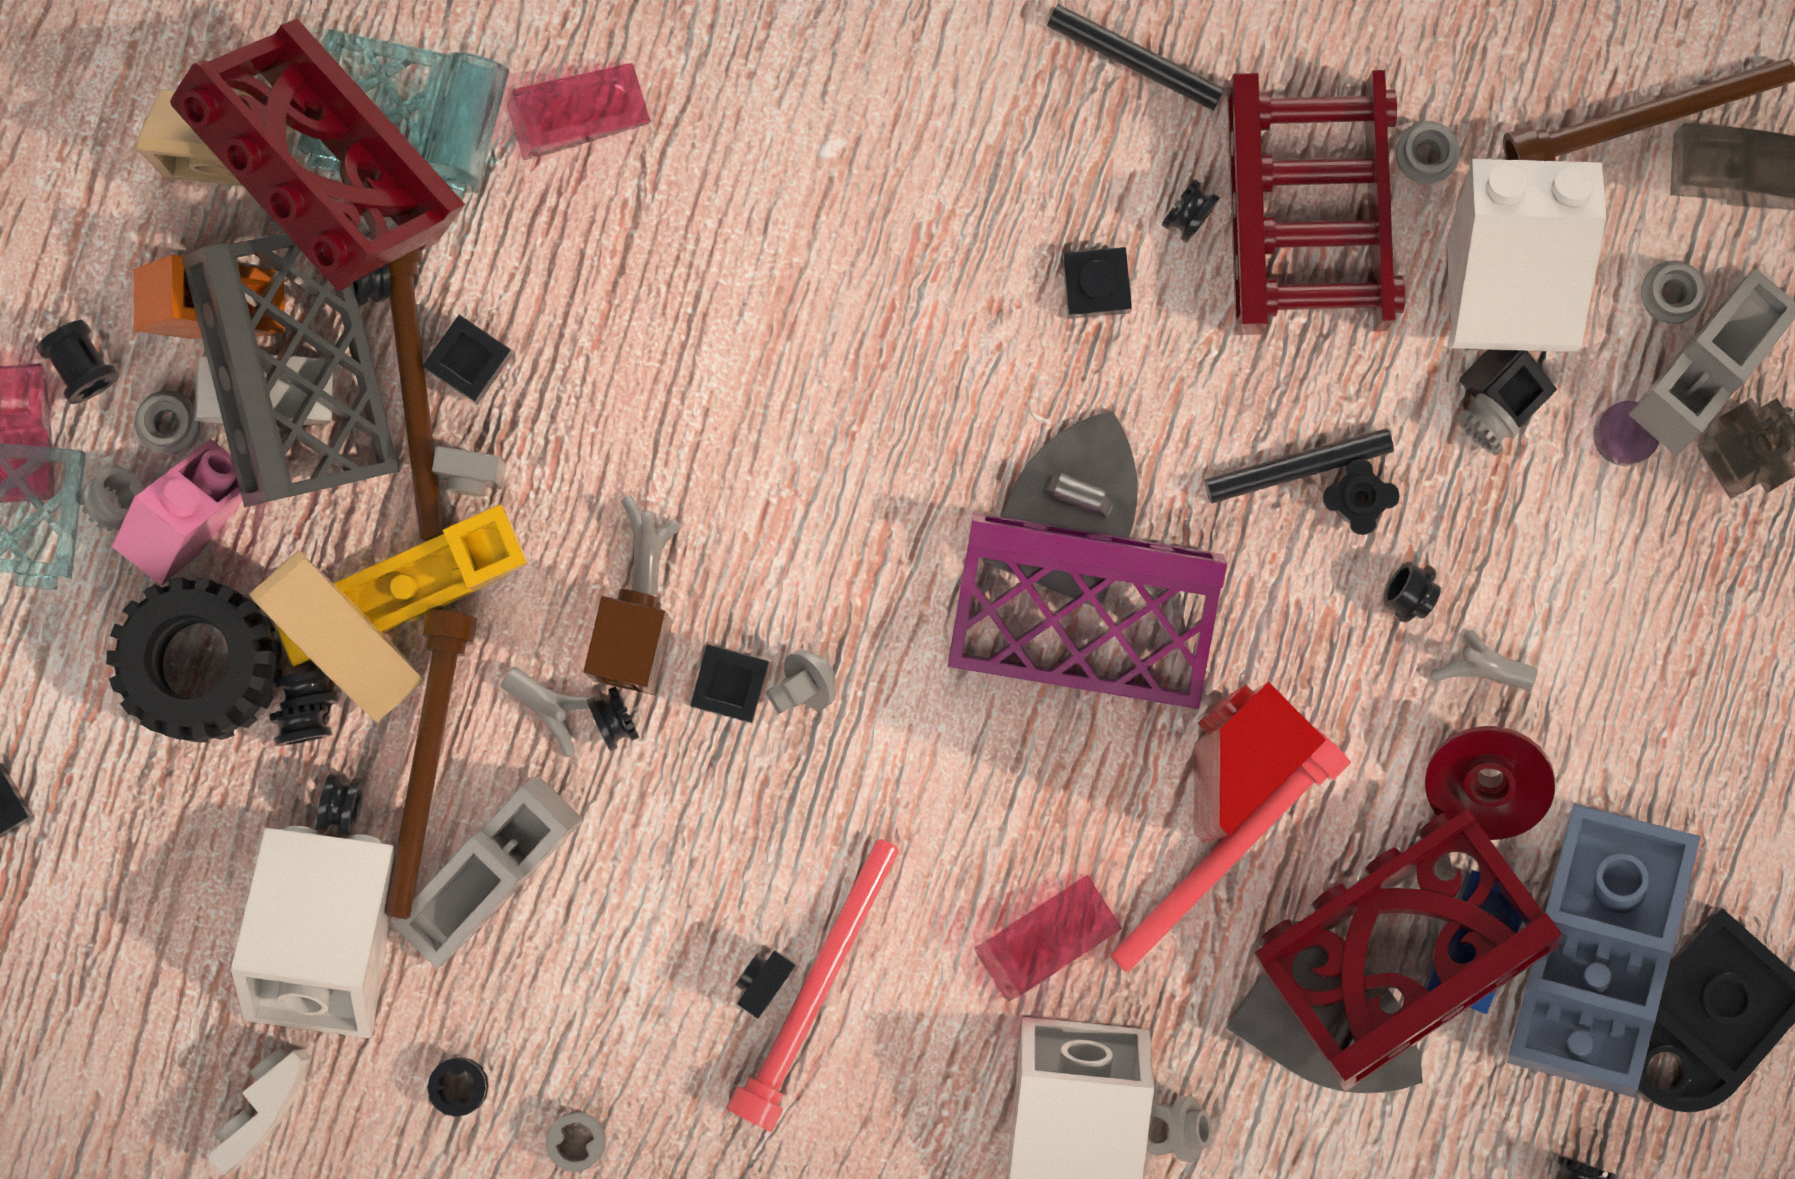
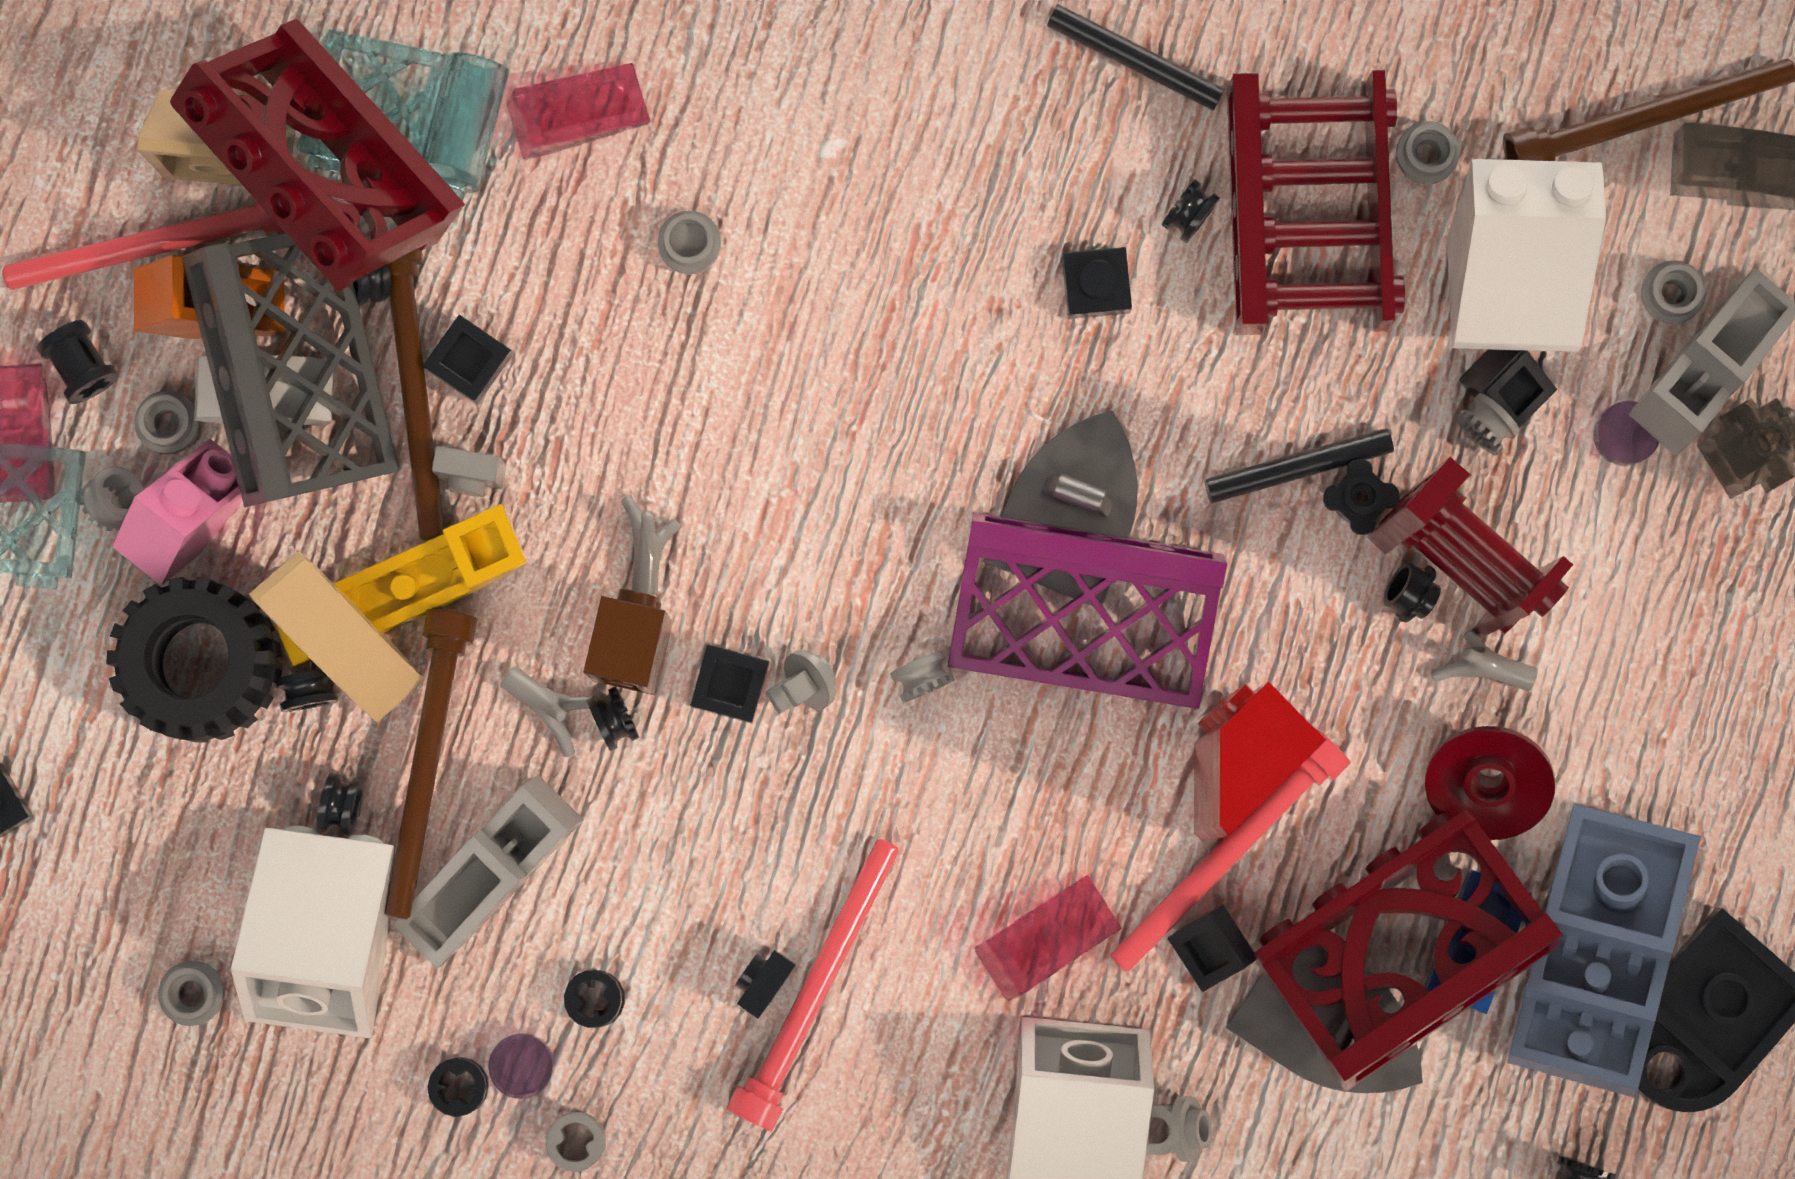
(139, 246): none -> coral piece
(171, 993): none -> light grey plate
(271, 1095): white slope -> none
(300, 725): black bush -> none
(521, 1065): none -> clear purple tile
(613, 993): none -> black bush
(689, 242): none -> light grey plate
(921, 675): none -> light grey bush
(1212, 948): none -> black plate
(1470, 551): none -> dark red fence

